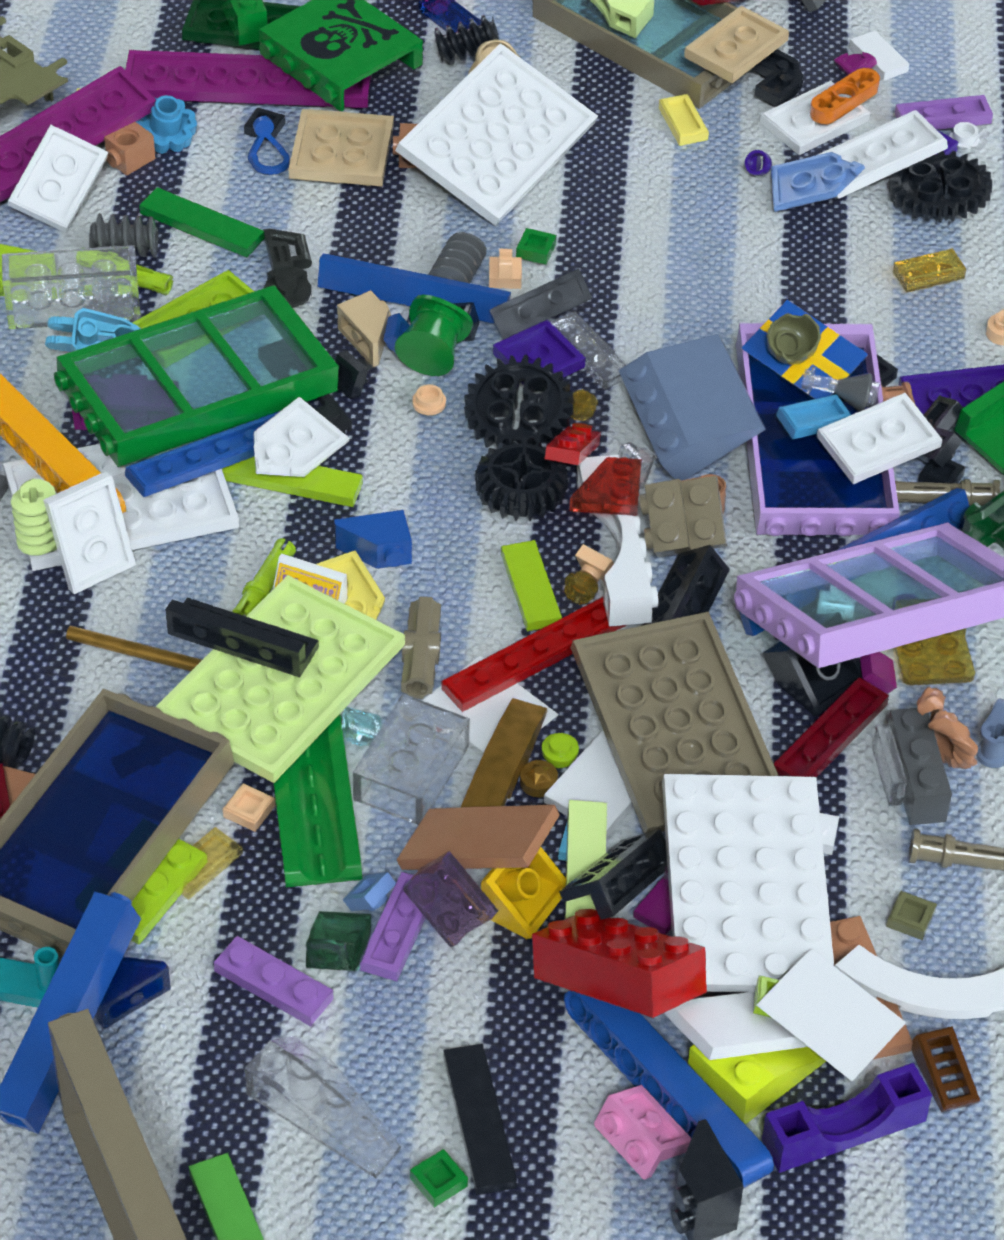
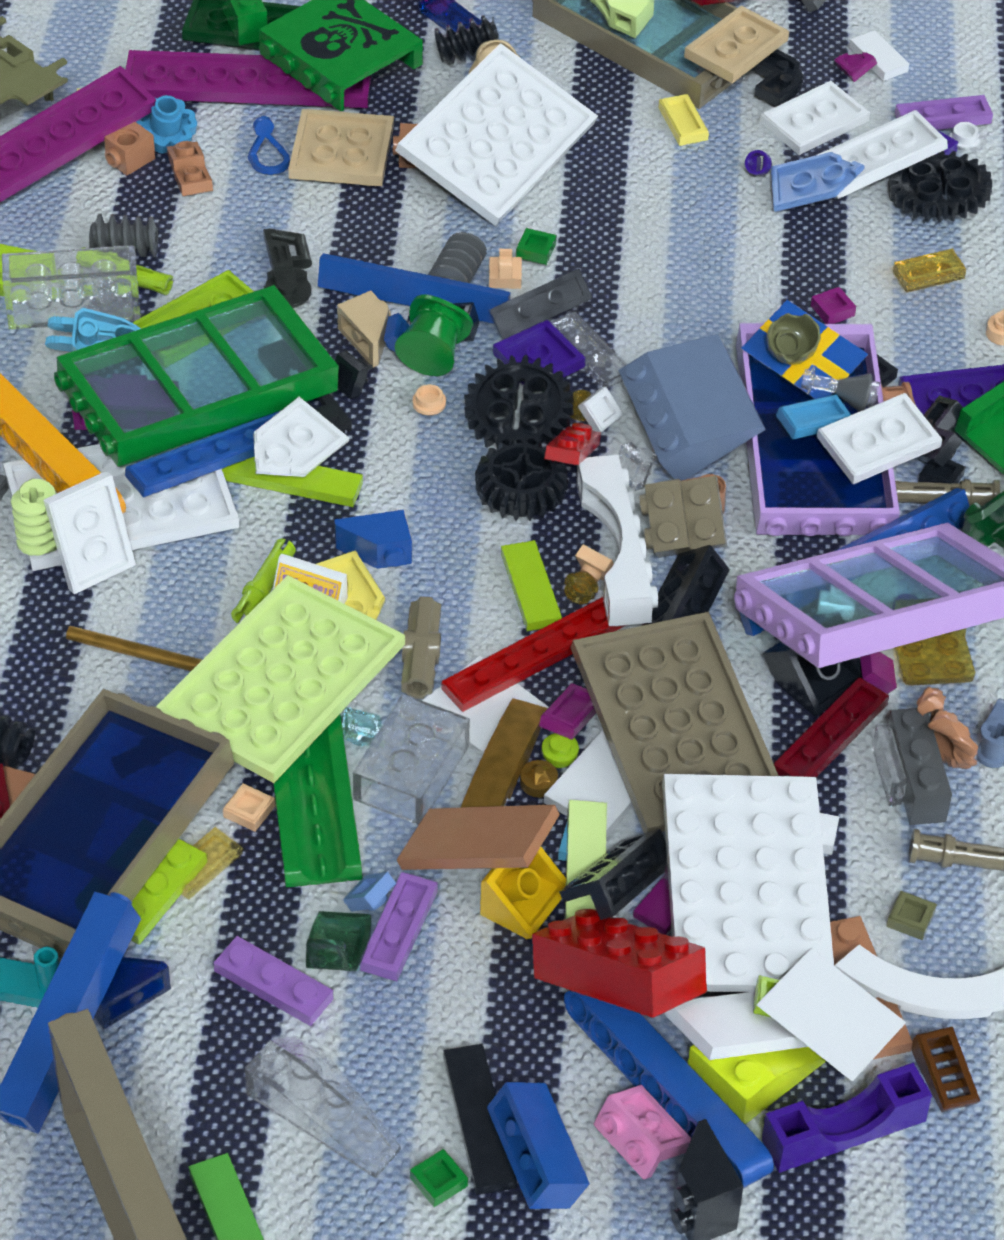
(57, 178): white tile -> none
(189, 168): none -> nougat slope
(202, 222): green tile -> none
(240, 636): black fence -> none
(277, 119): black tile -> none
(449, 898): clear purple bracket -> none
(537, 1145): none -> blue brick
(569, 712): none -> magenta tile
(600, 410): none -> white tile
(610, 488): clear red wing -> none
(829, 107): orange beam -> none
(833, 306): none -> magenta tile

